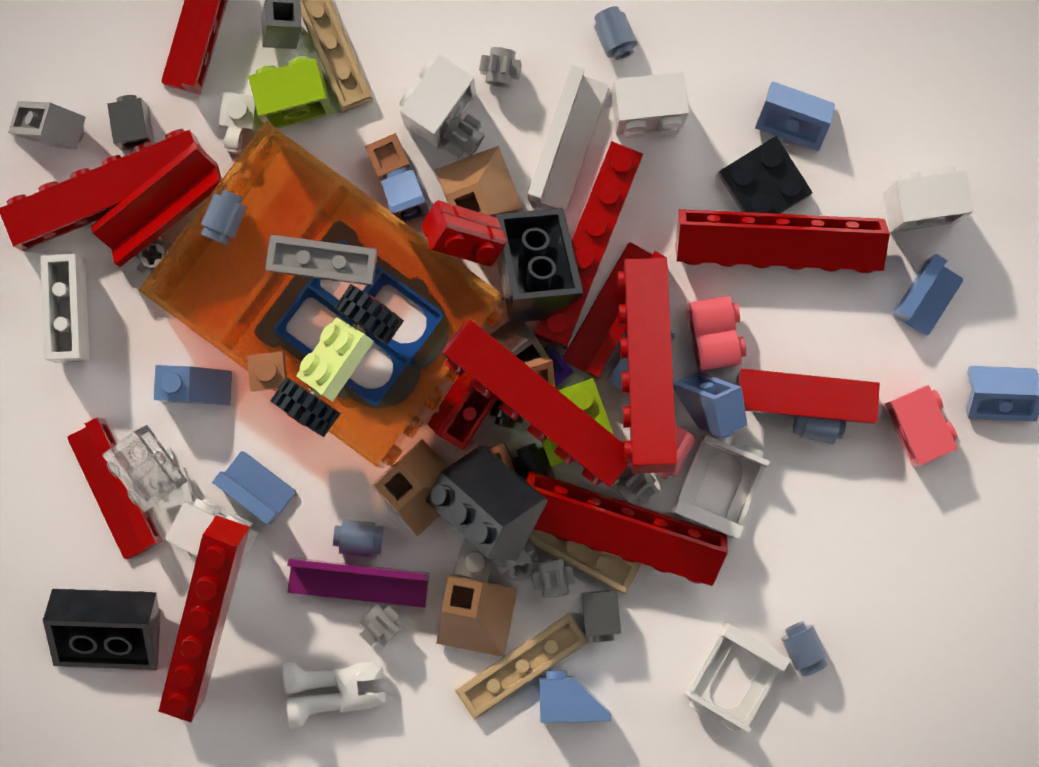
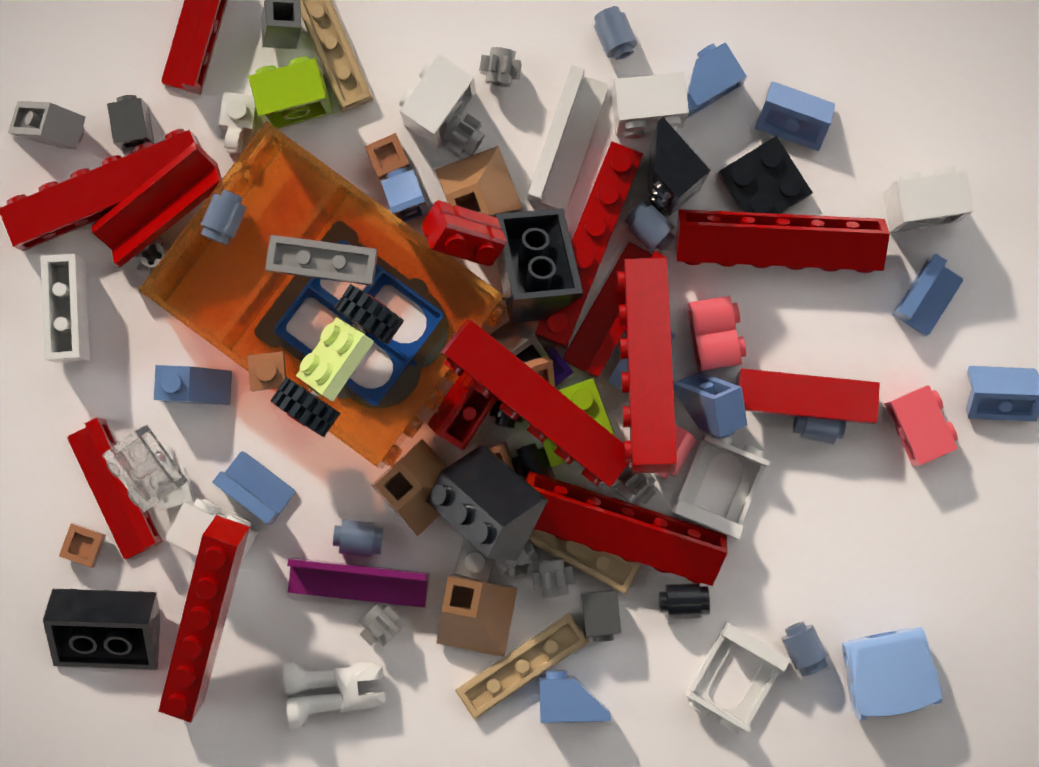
(82, 545): none -> nougat plate
(650, 227): none -> sand blue brick
(674, 169): none -> black slope
(684, 601): none -> black brick
(713, 76): none -> medium blue slope
(890, 673): none -> light blue piece

